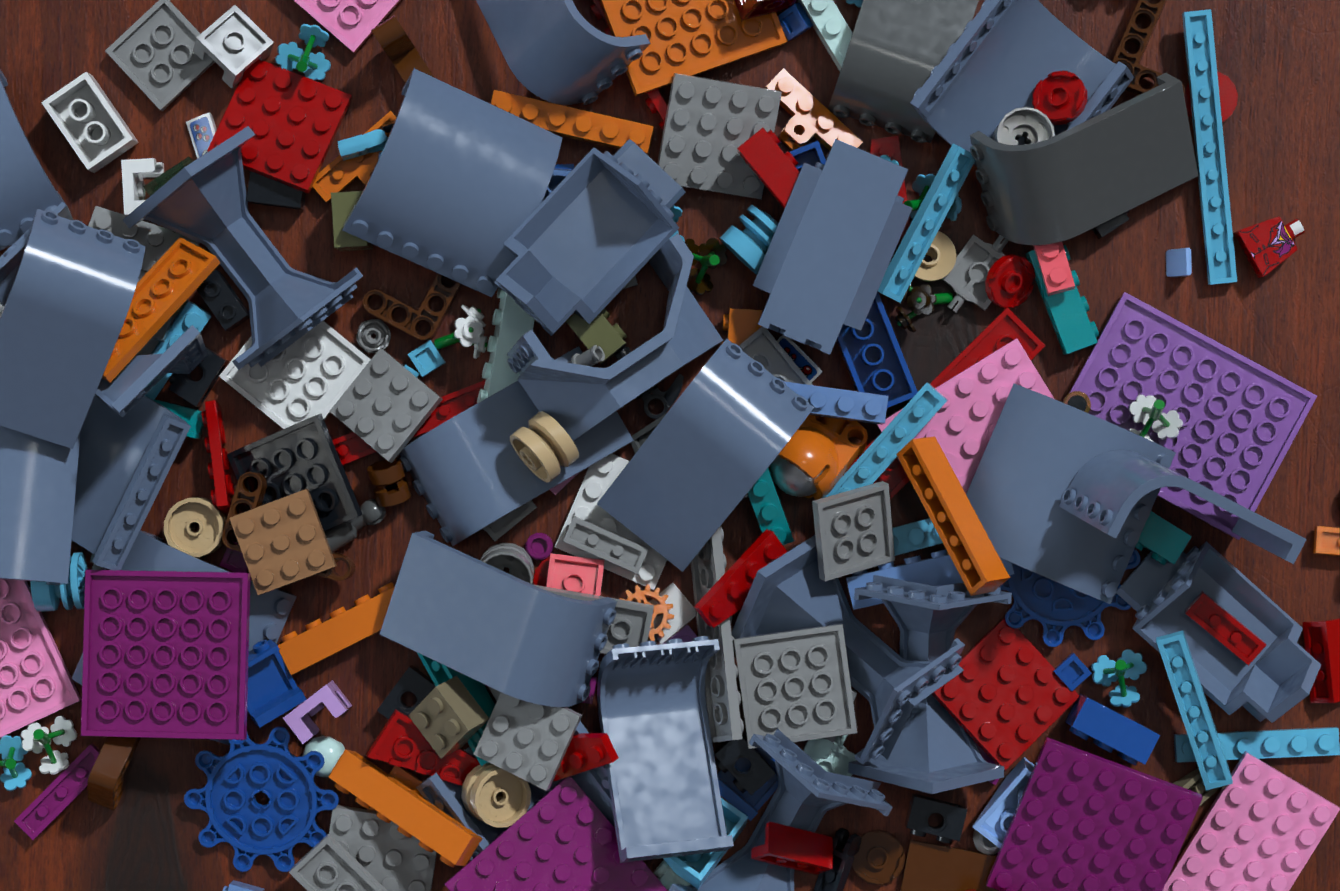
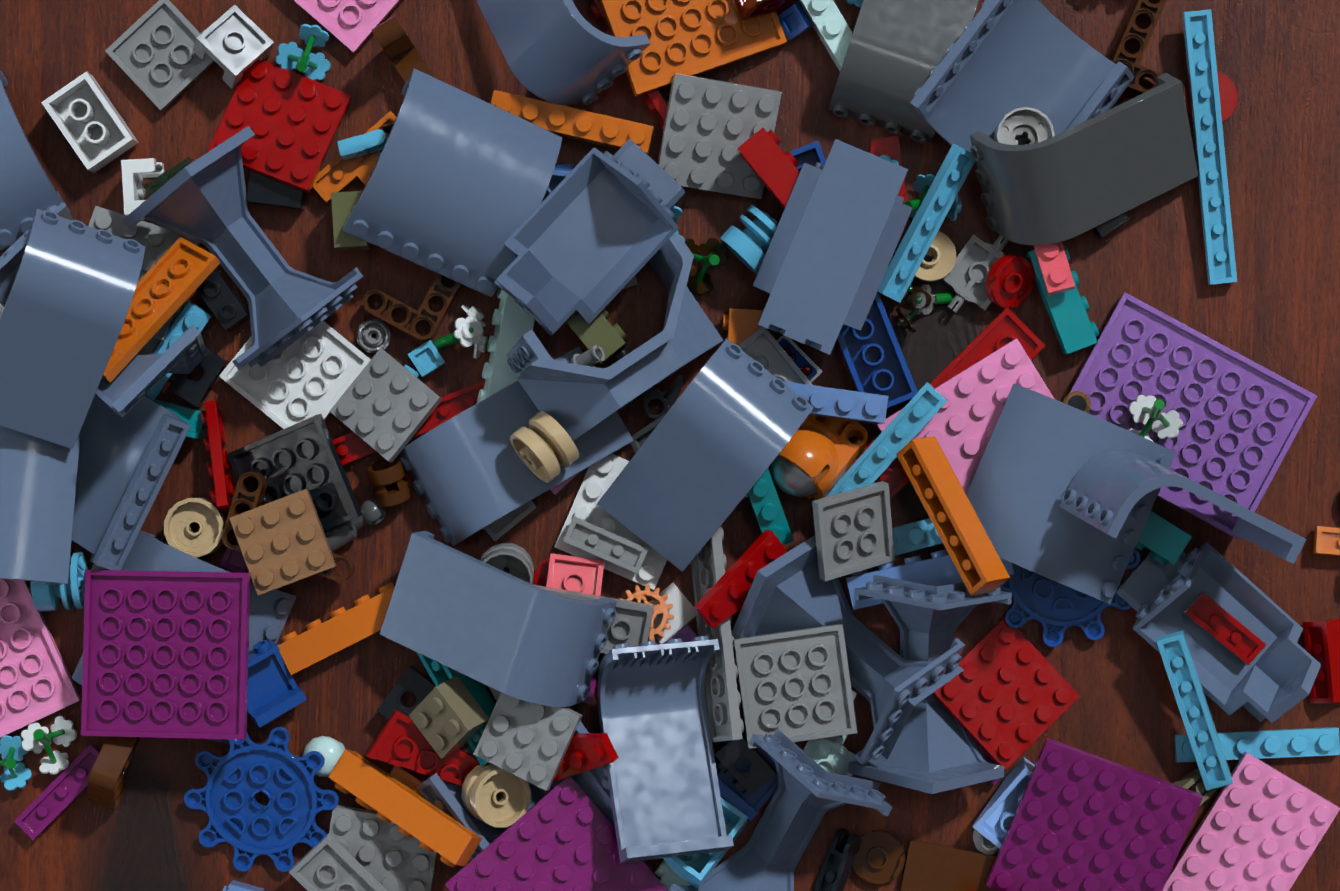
(201, 132): slope -> none
(301, 722): lavender panel -> none
(539, 546): magenta tile -> none
(795, 849): red panel -> none
(808, 116): plate -> none
(952, 822): black brick -> none
(1060, 97): red tile -> none
(1072, 671): blue plate -> none
(1111, 730): blue brick -> none
(1126, 666): medium azure plant -> none
(1178, 262): light blue slope -> none
(1268, 243): red torso -> none

